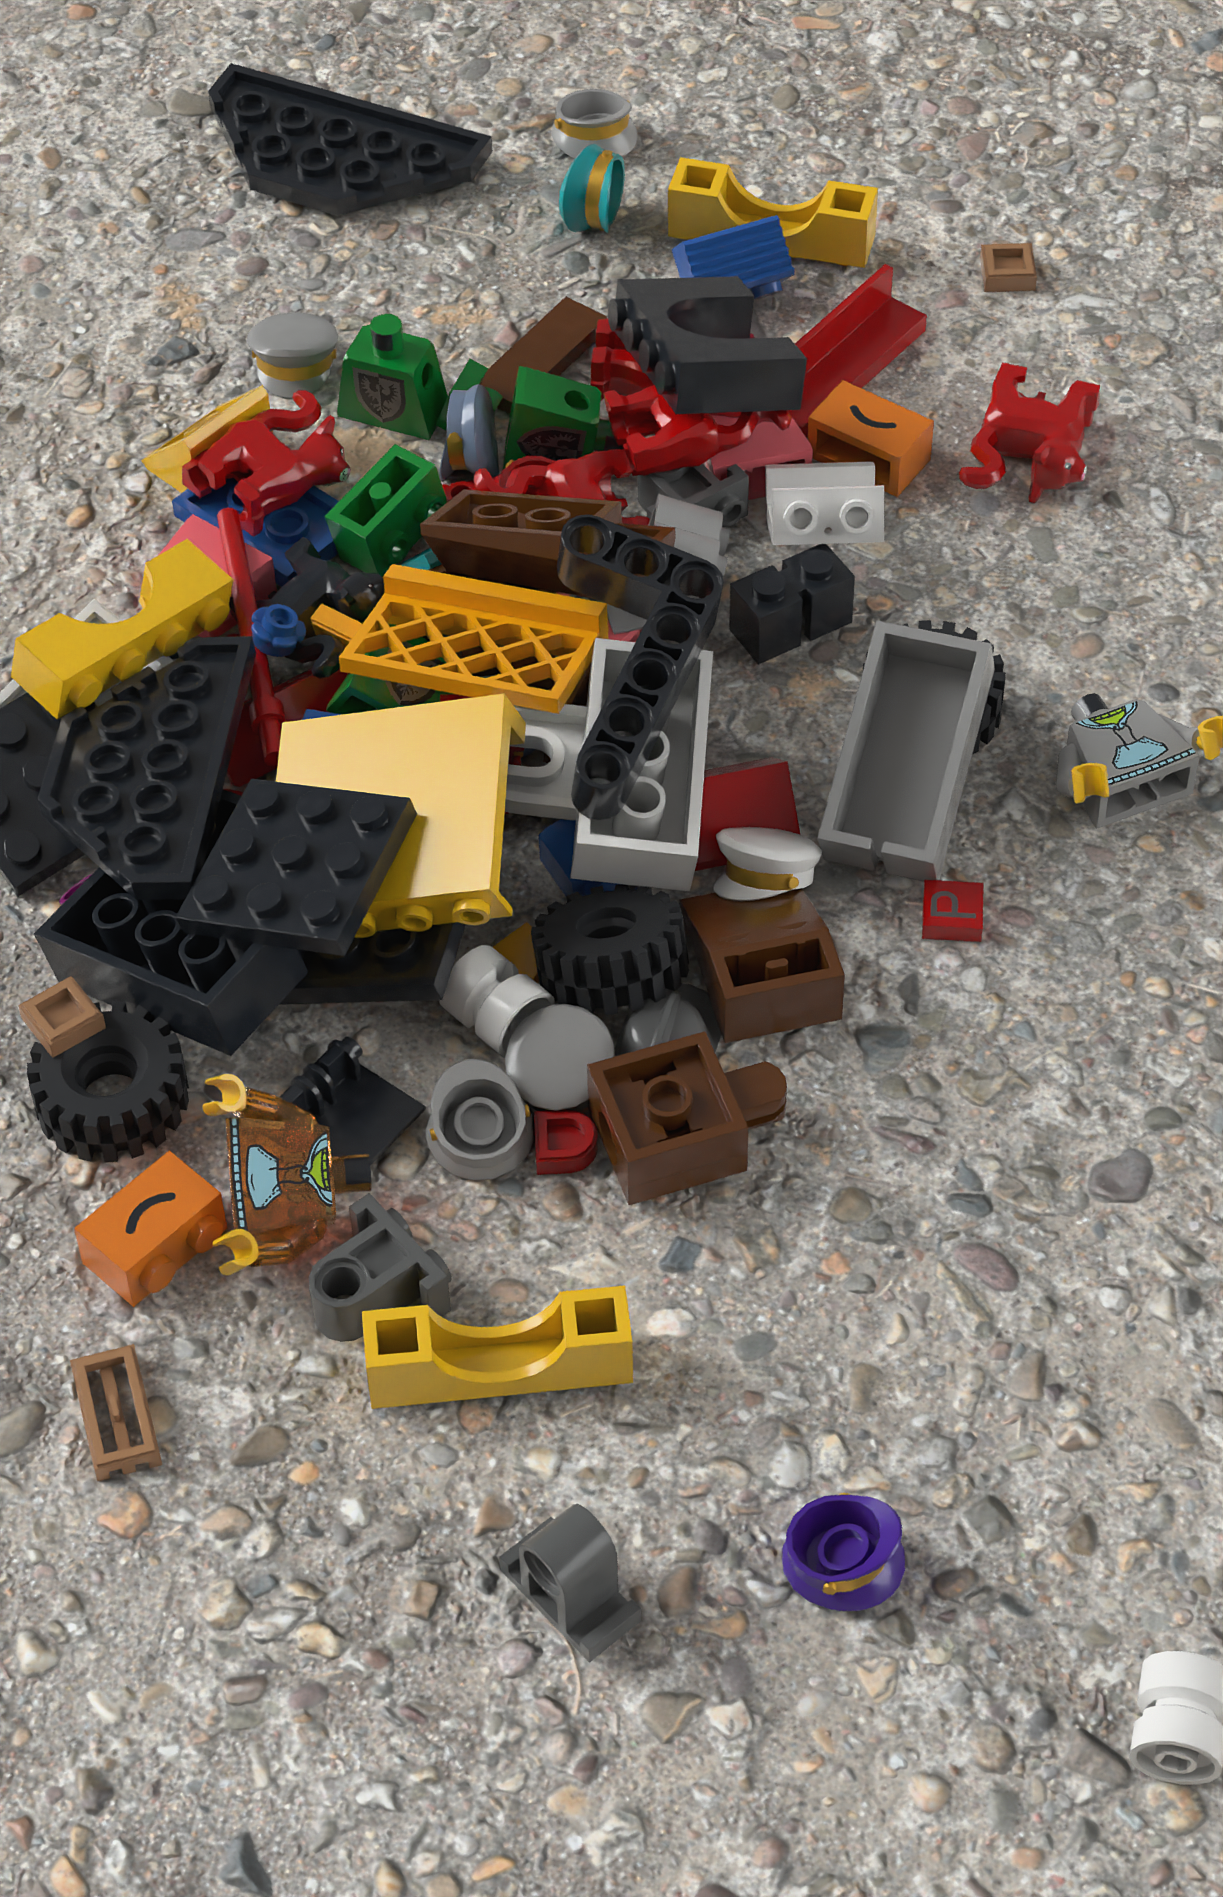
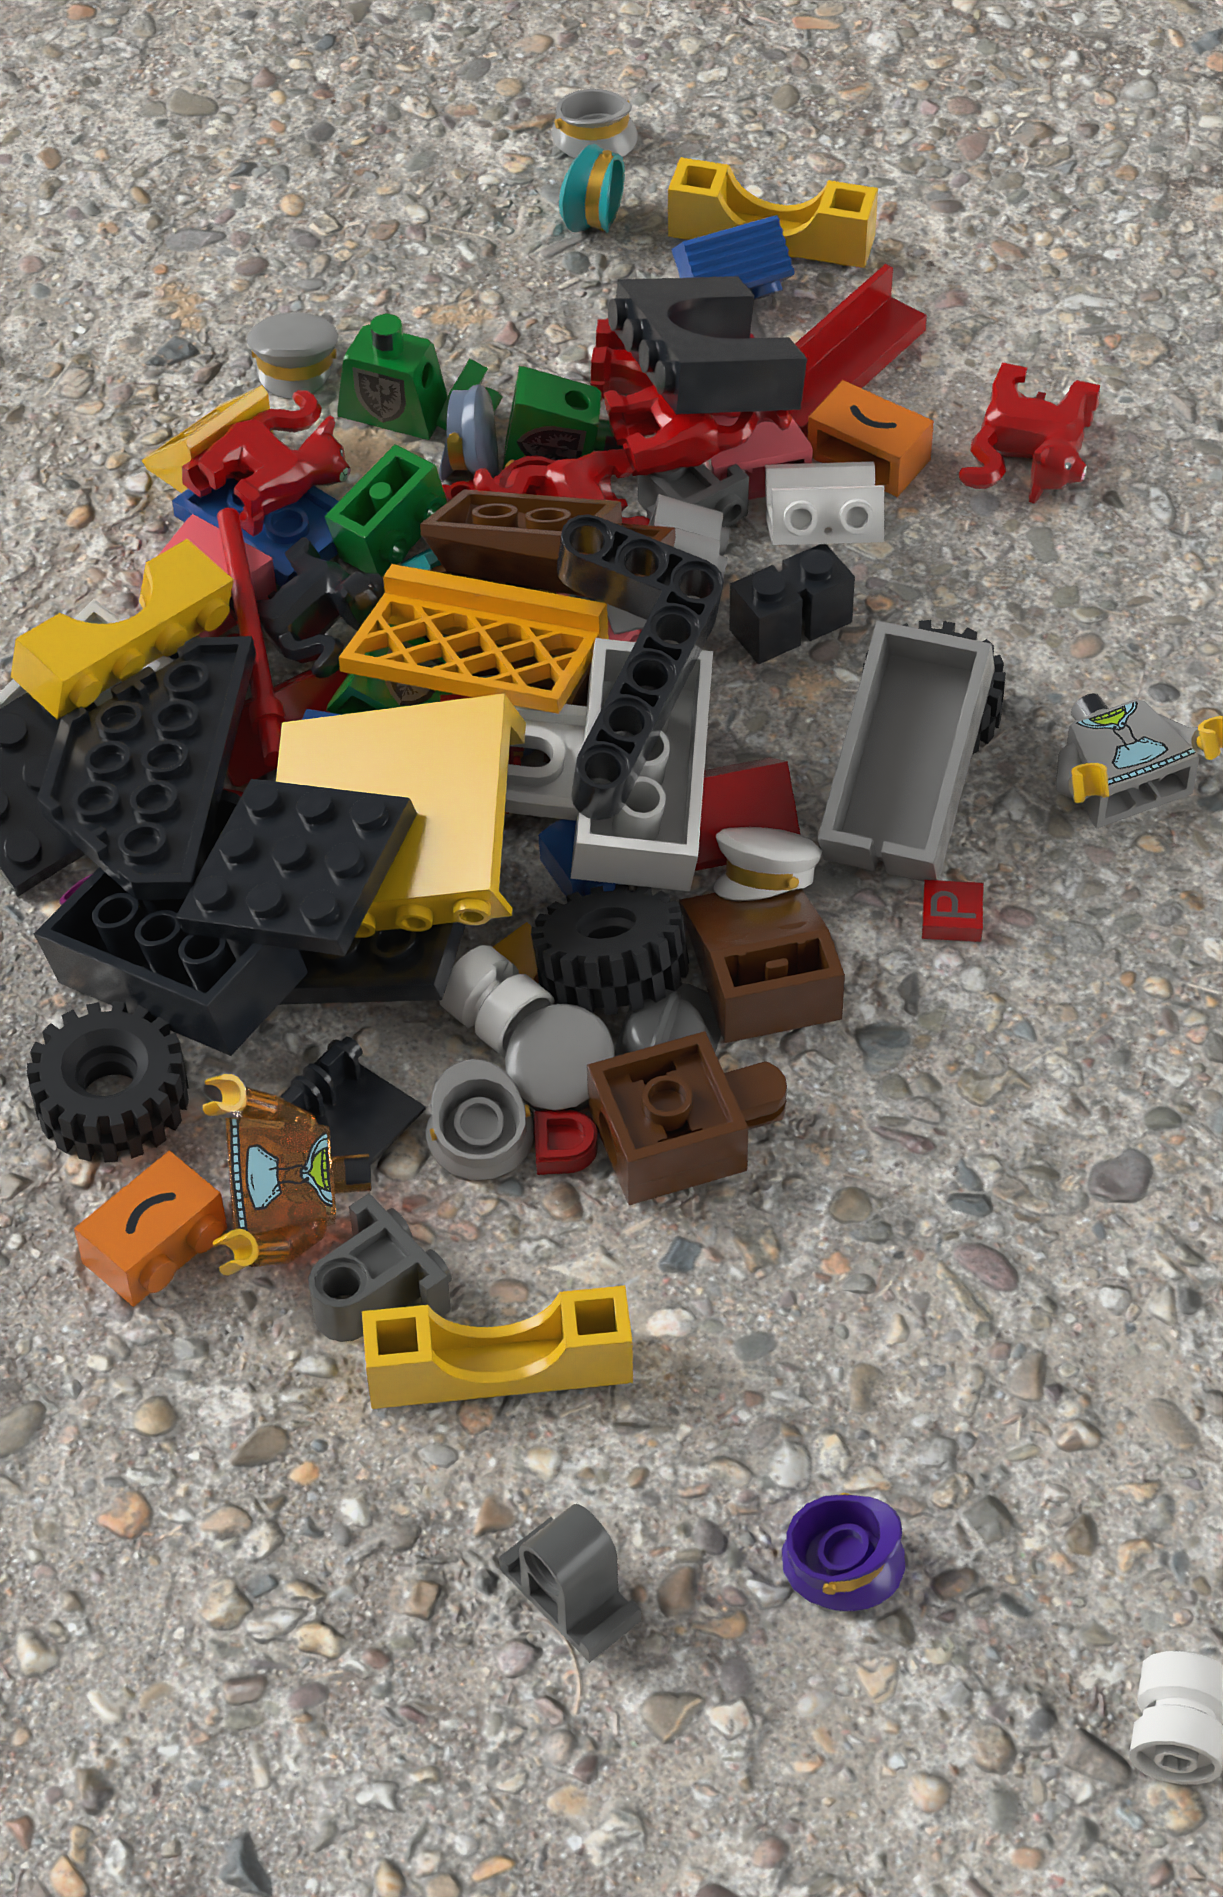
(62, 1016): medium nougat tile -> none
(126, 1456): medium nougat tile -> none
(277, 630): blue plate -> none
(333, 623): light orange tile -> none
(336, 147): black plate -> none
(546, 347): reddish brown tile -> none
(1008, 267): medium nougat tile -> none

